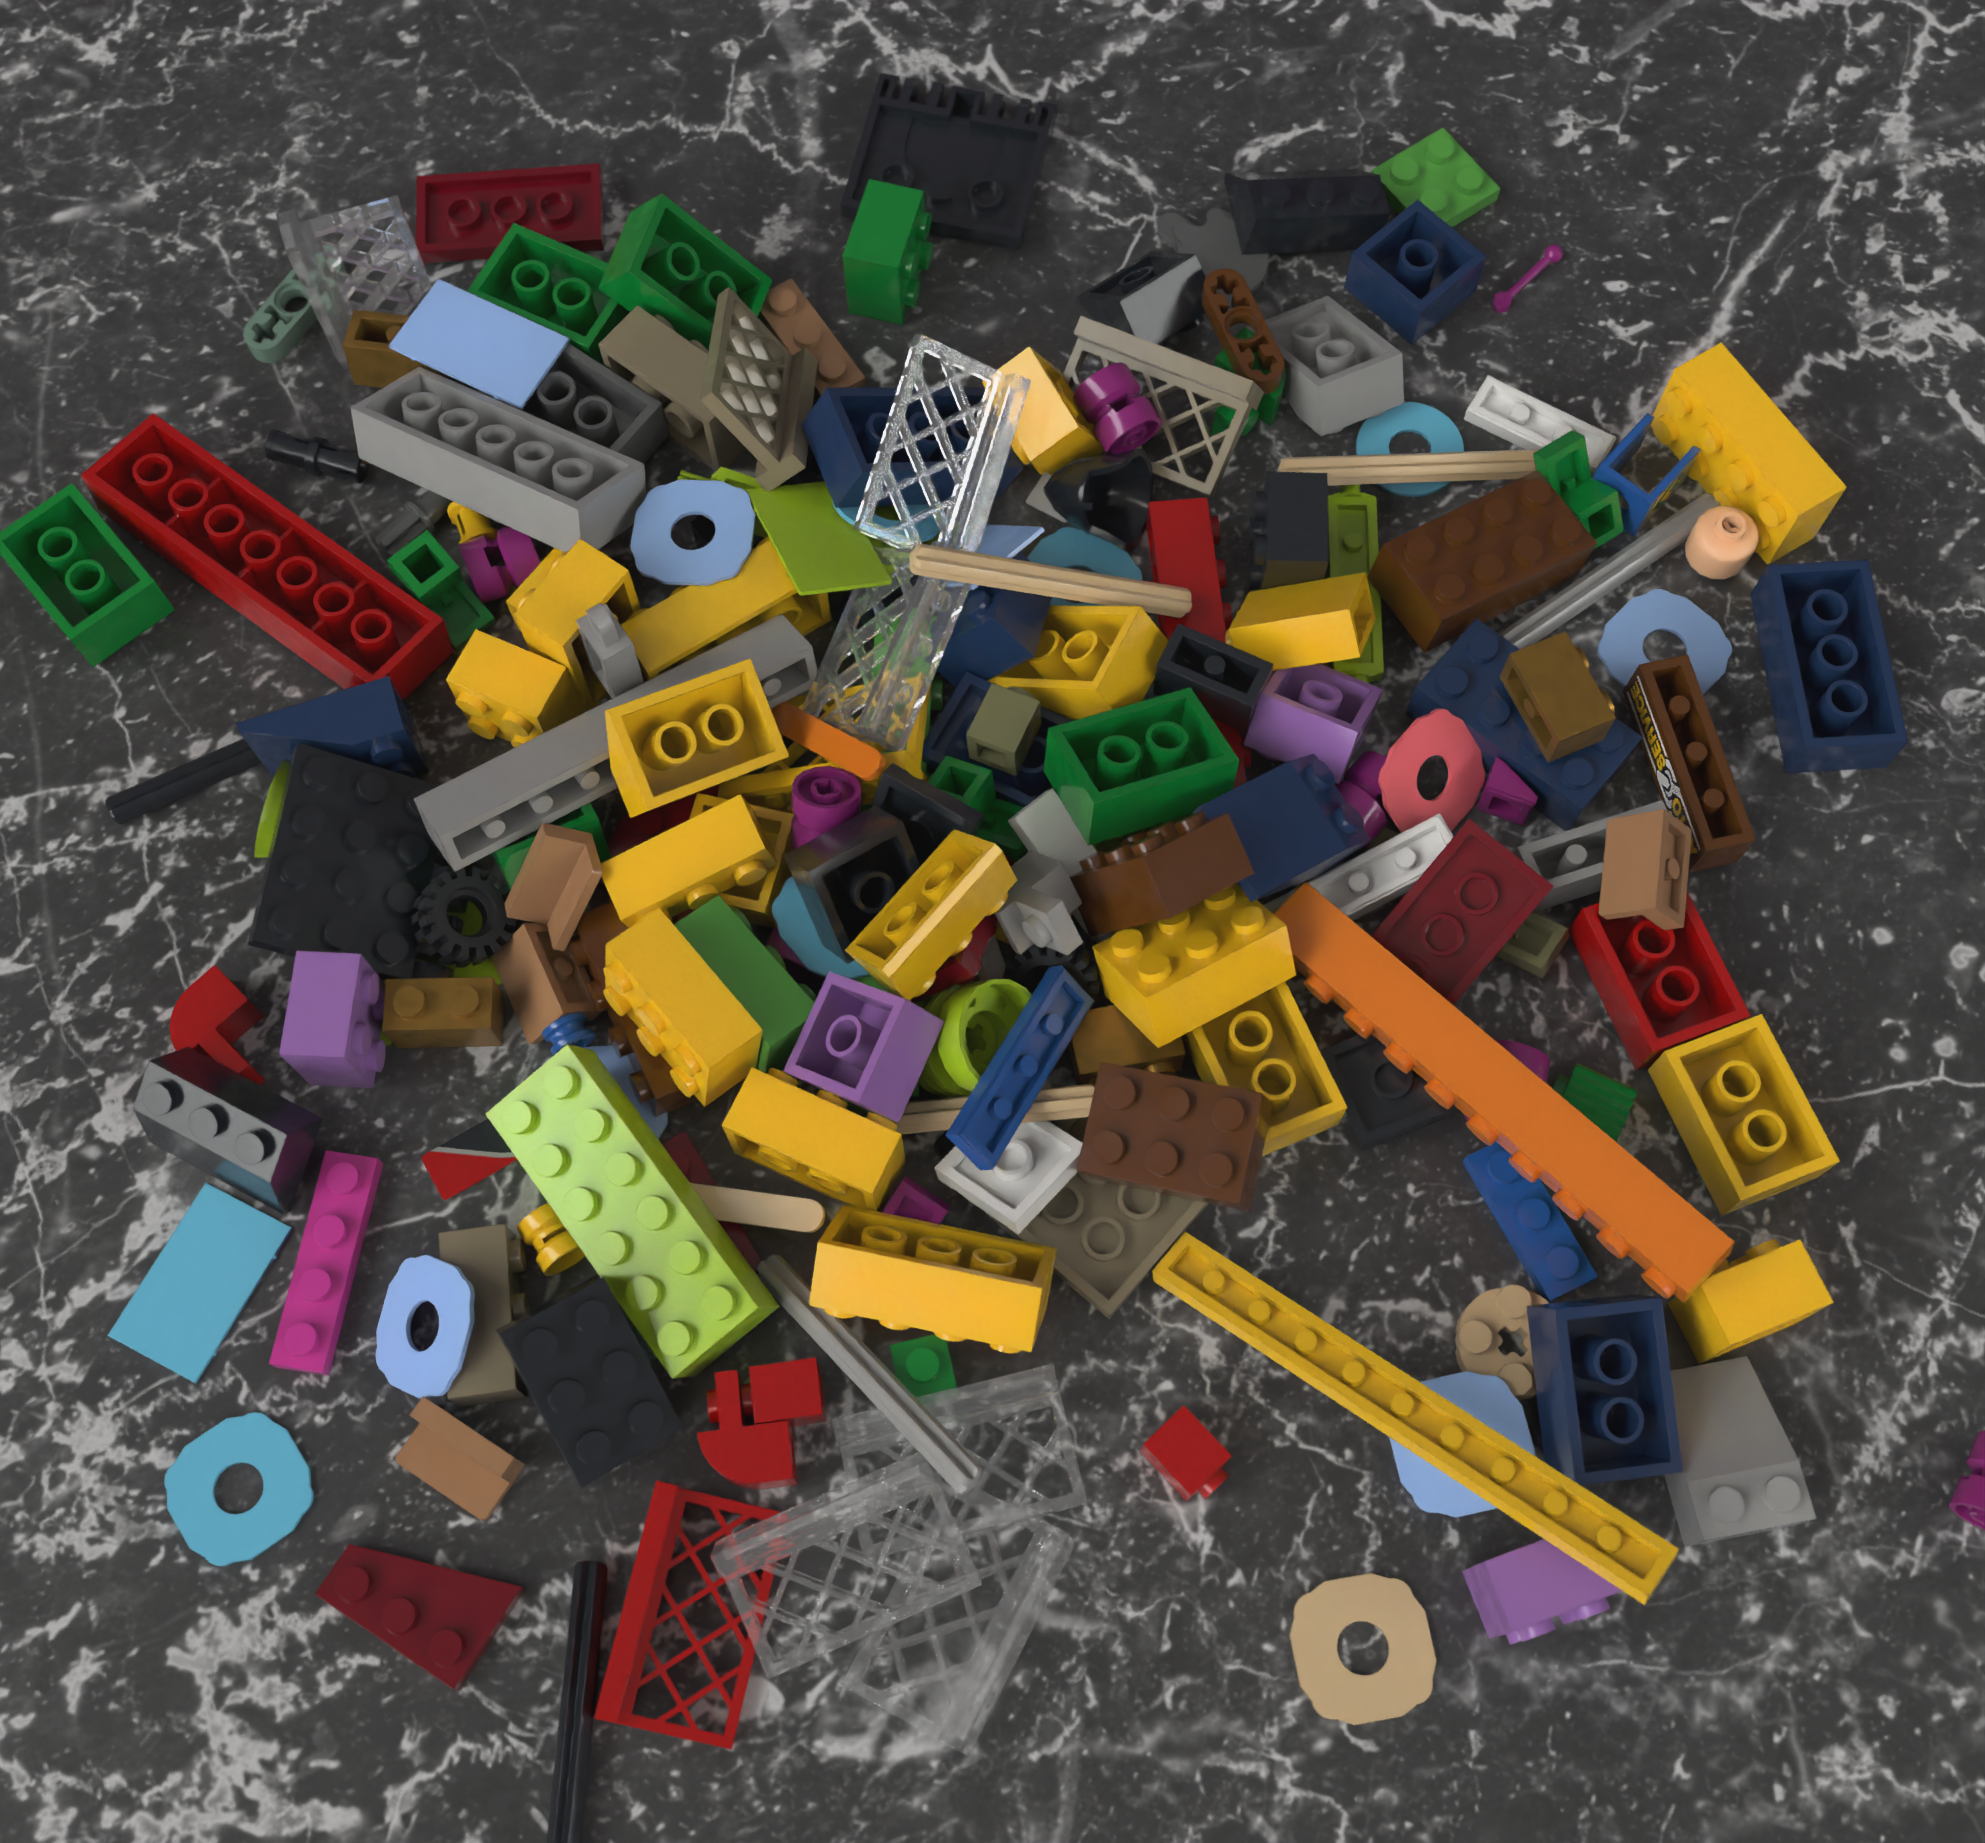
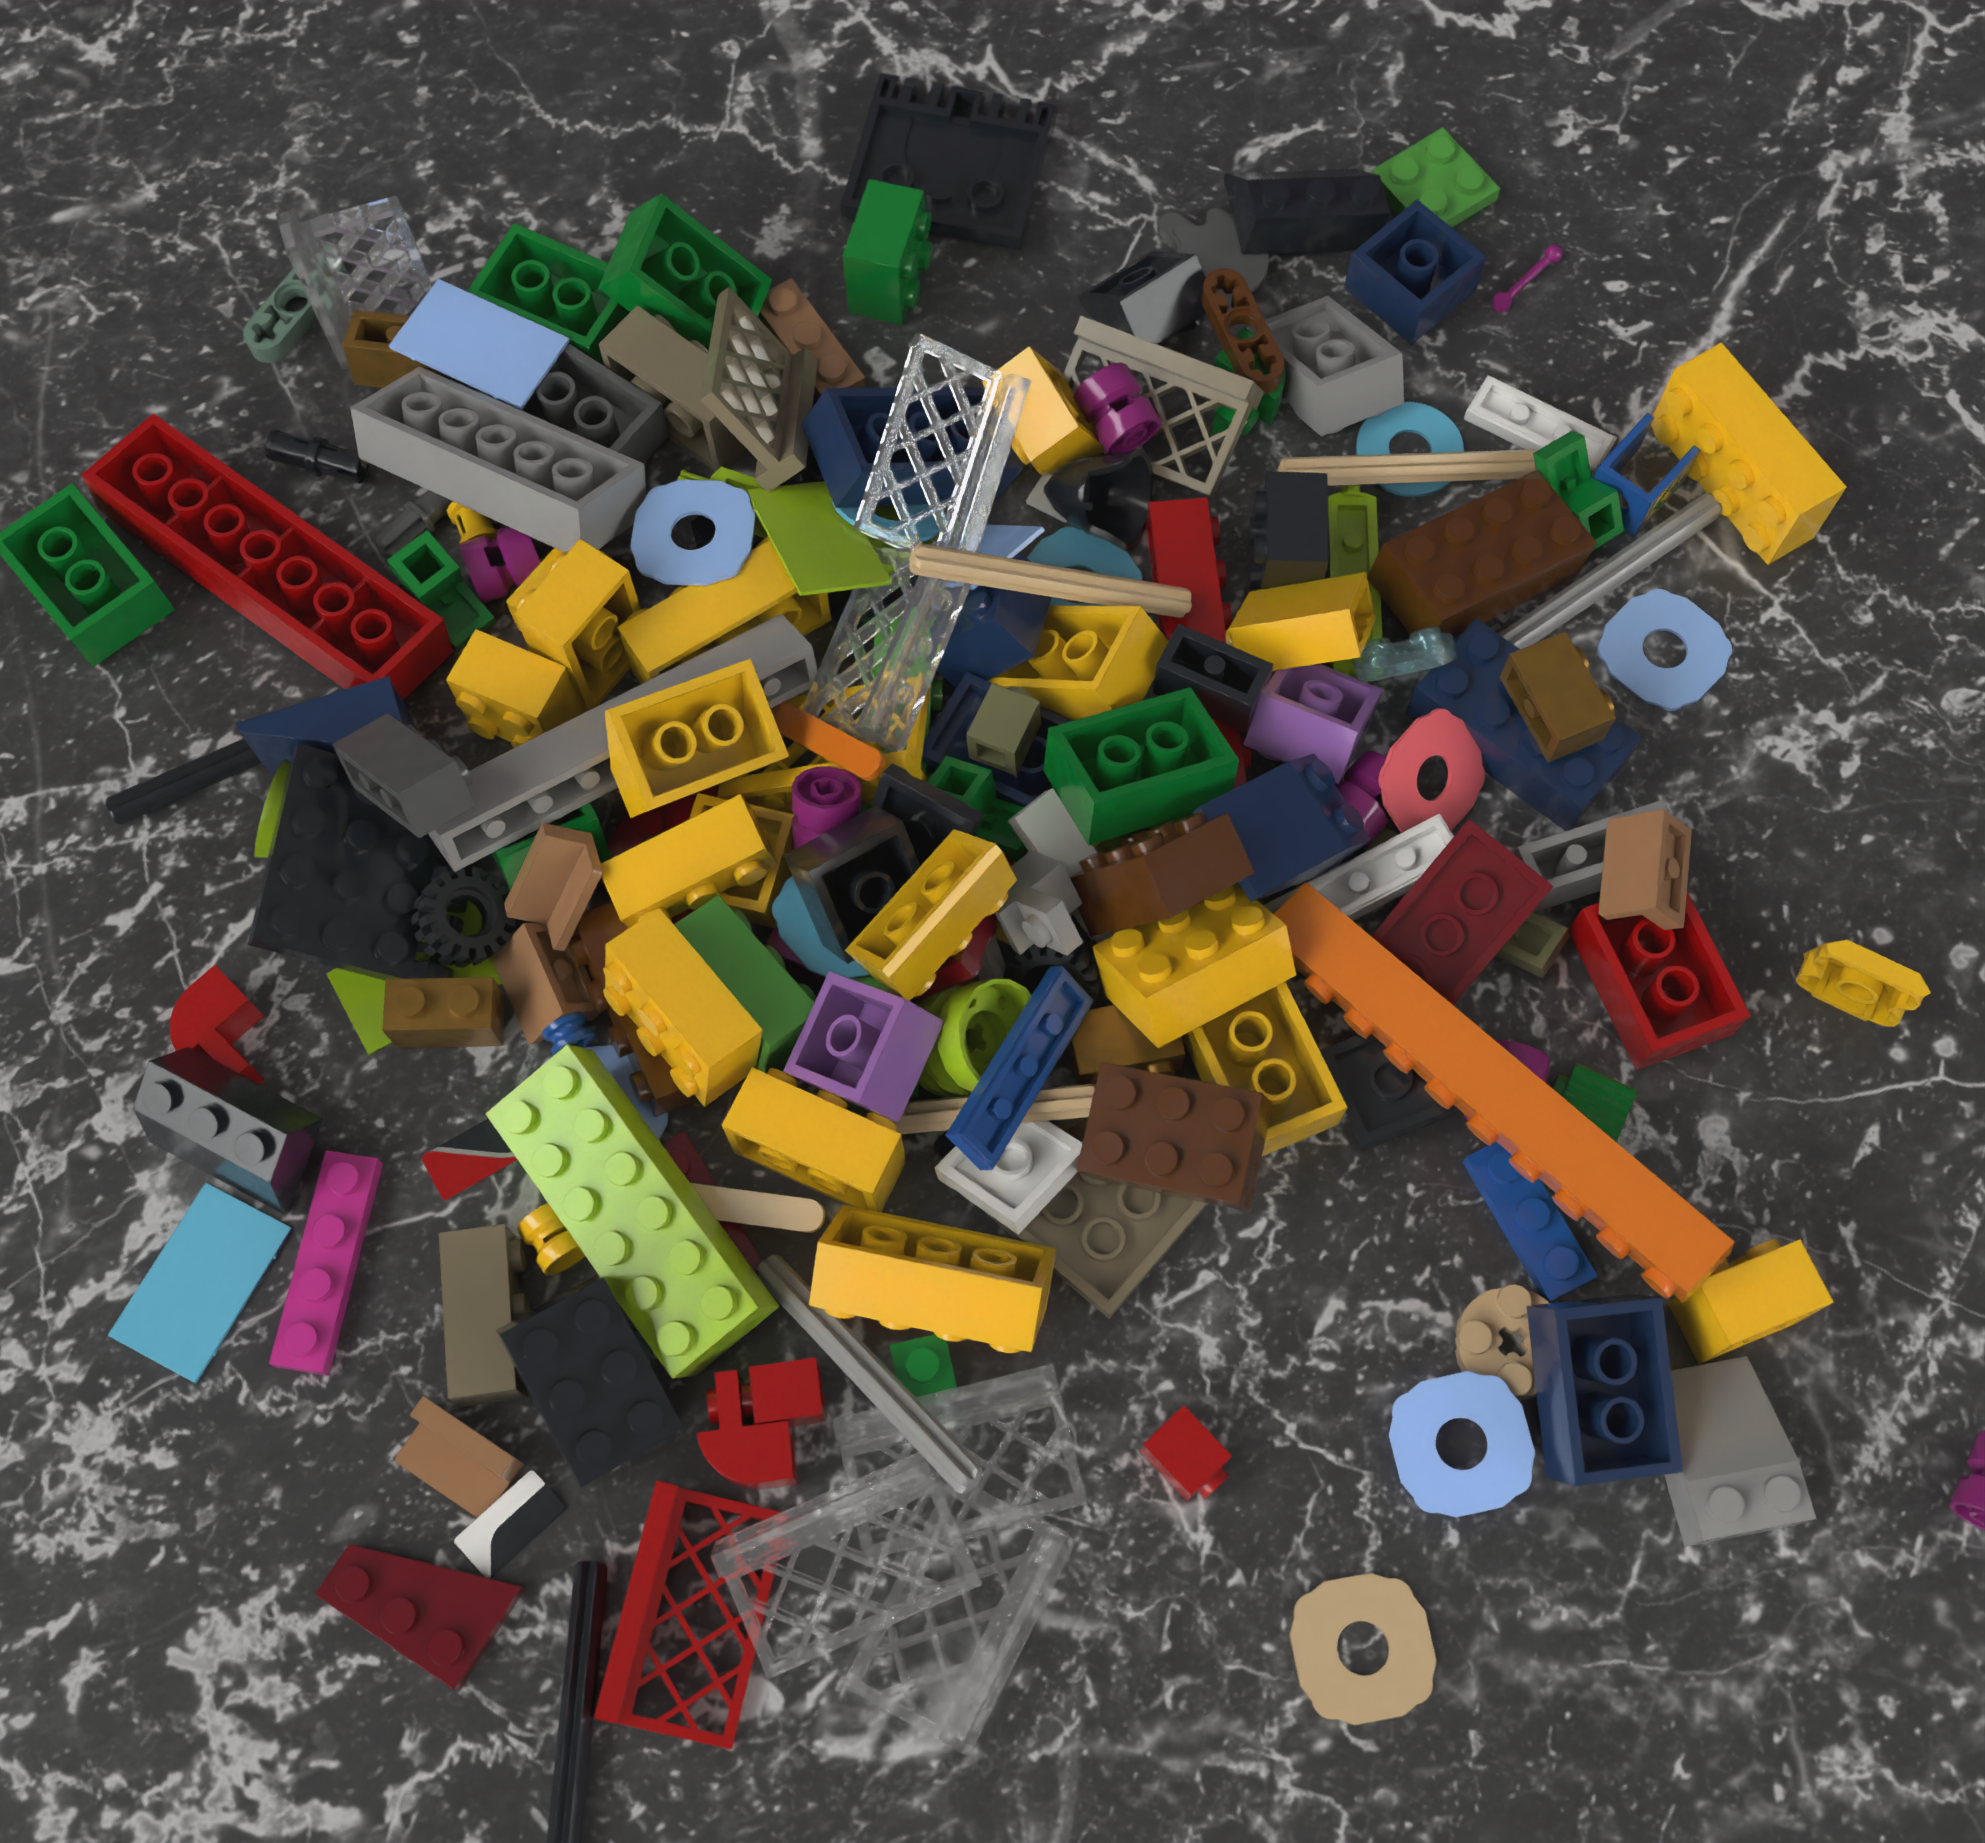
(192, 1482): medium azure piece -> none
(334, 1020): medium lavender brick -> none
(405, 774): none -> dark grey brick
(434, 1369): light blue piece -> none
(472, 211): dark red plate -> none
(509, 1524): none -> sticker
(609, 651): light grey piece -> none
(916, 1202): magenta plate -> none
(1419, 1419): yellow plate -> none
(1423, 651): none -> clear light blue plate
(1506, 795): magenta slope -> none
(1530, 1586): medium lavender brick -> none
(1688, 760): reddish brown brick -> none
(1721, 542): light nougat head -> none
(1742, 1114): yellow brick -> none
(1828, 667): dark blue brick -> none
(1861, 982): none -> yellow slope

